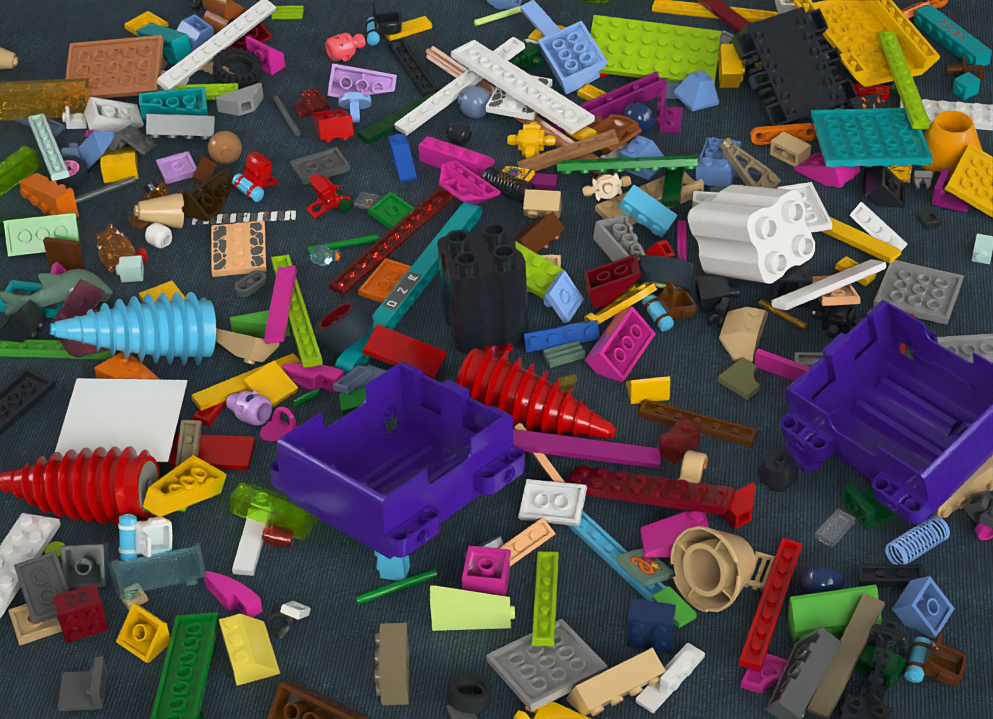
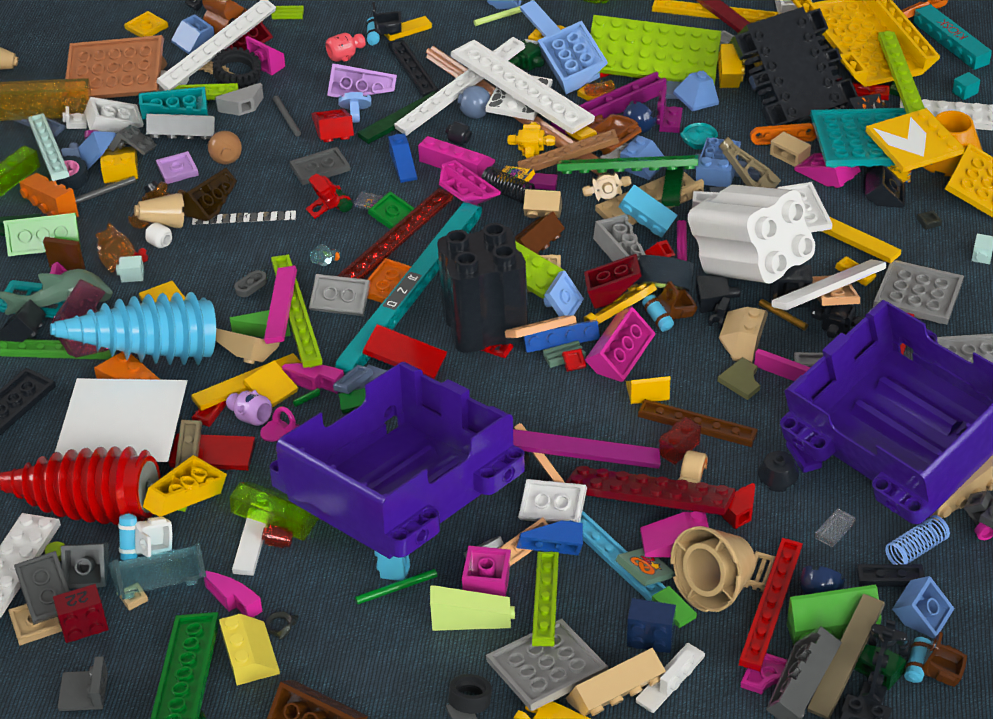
(143, 634): yellow slope -> none
(175, 45): teal wedge -> none
(204, 170): reddish brown tile -> none
(238, 248): light nougat plate -> none
(255, 177): red piece -> none
(295, 610): white tile -> none
(311, 102): clear red tile -> none
(339, 295): none -> light grey tile
(343, 325): black wheel -> none
(349, 242): green bar -> none
(393, 662): dark tan brick -> none
(528, 396): red cone -> none
(540, 326): none -> light nougat tile
(559, 537): none -> blue slope
(568, 382): clear yellow tile -> none
(573, 359): none -> red tile
(599, 88): none -> clear orange wheel
(697, 133): none -> teal piece
(865, 507): dark green bracket -> none
(876, 227): white plate -> none
(914, 140): none -> yellow plate
(922, 177): light grey tile -> none
(946, 199): magenta bracket -> none
(962, 68): reddish brown bracket -> none

